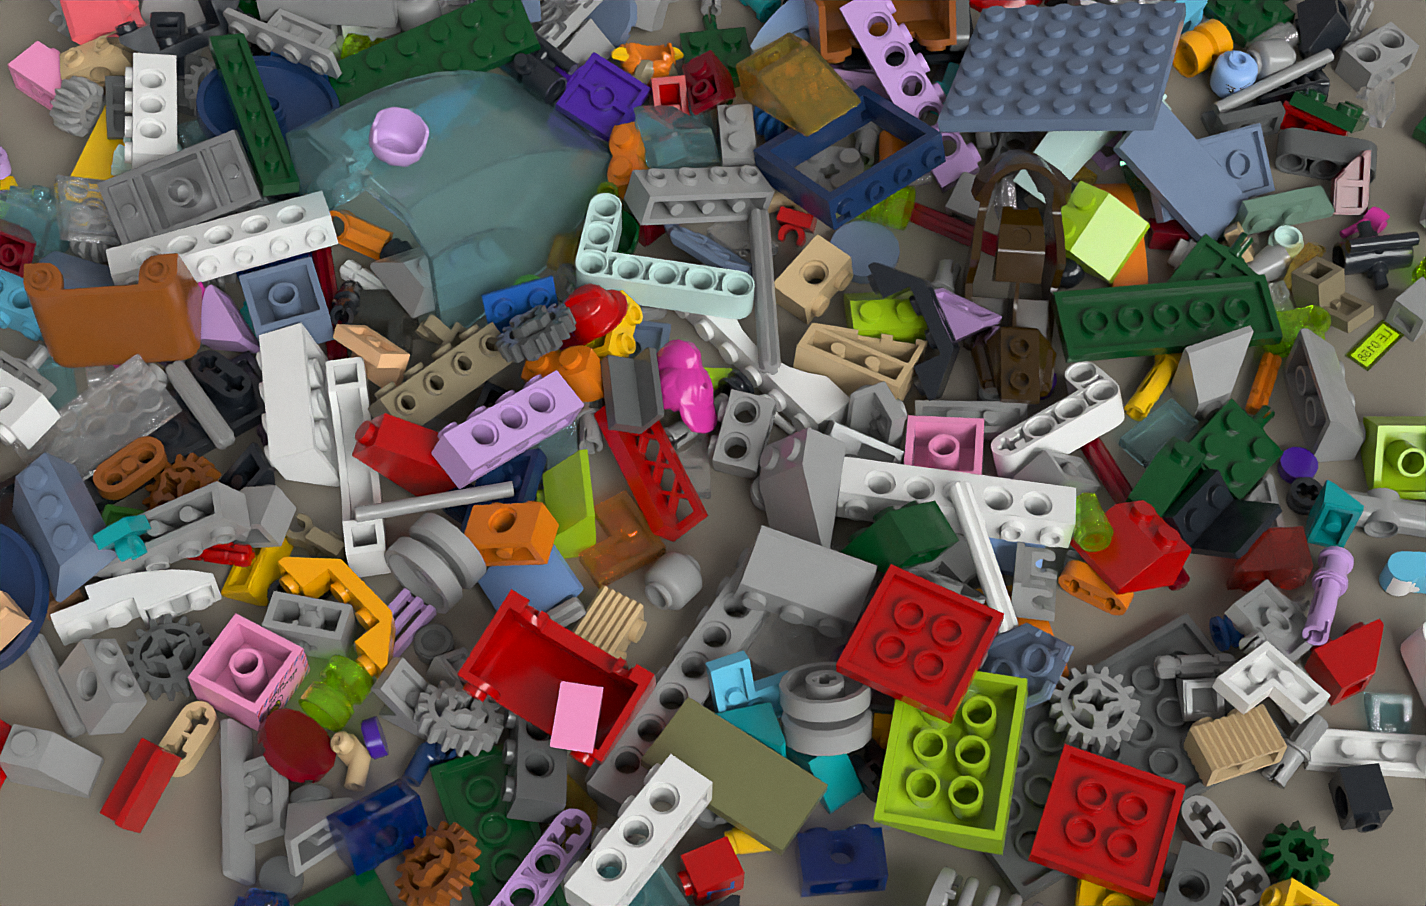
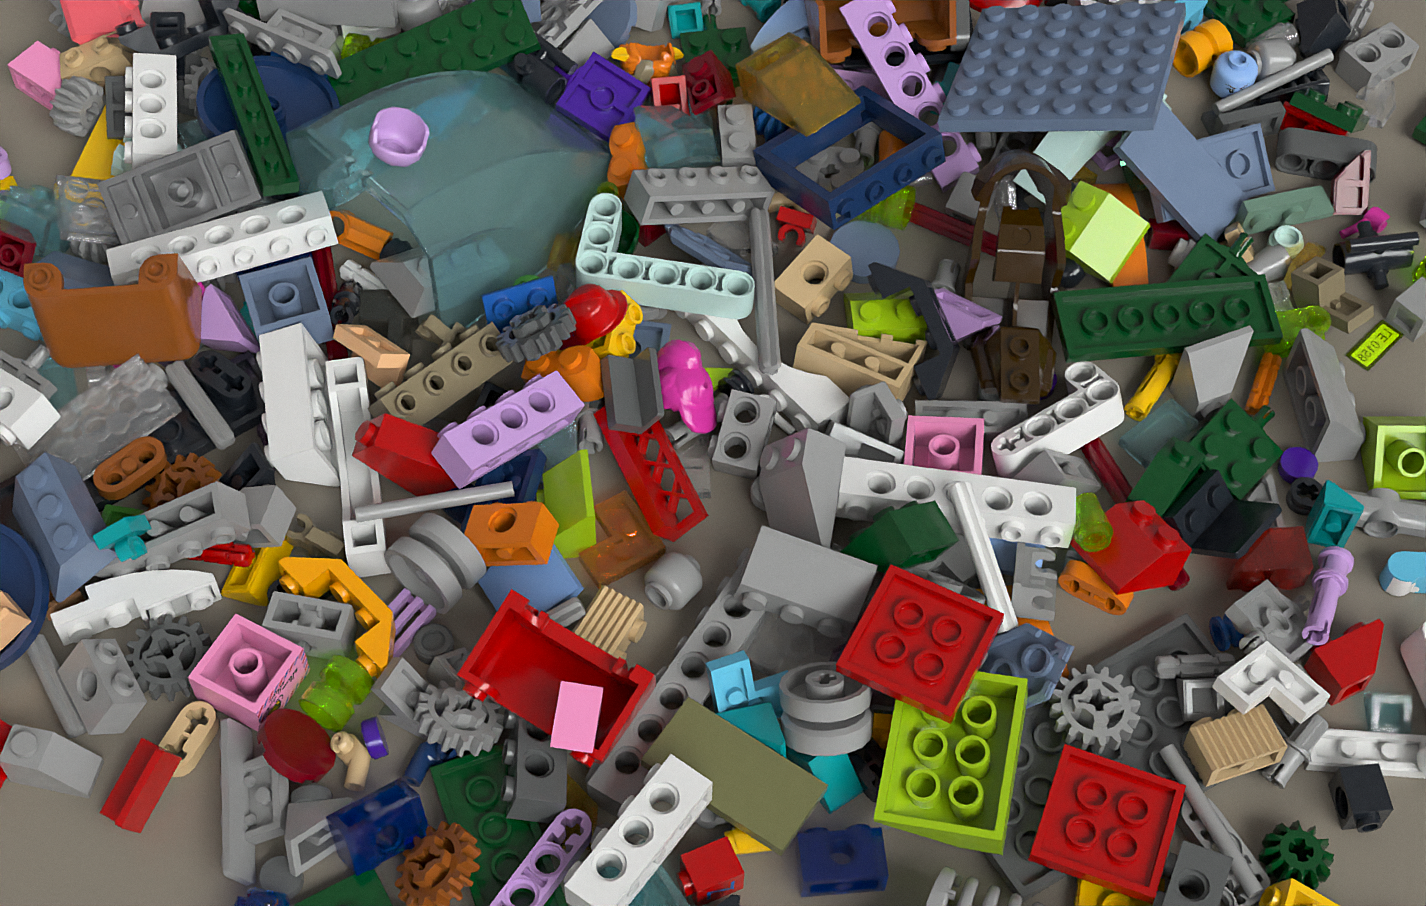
(684, 19): none -> teal slope
(1211, 820): none -> light grey bar

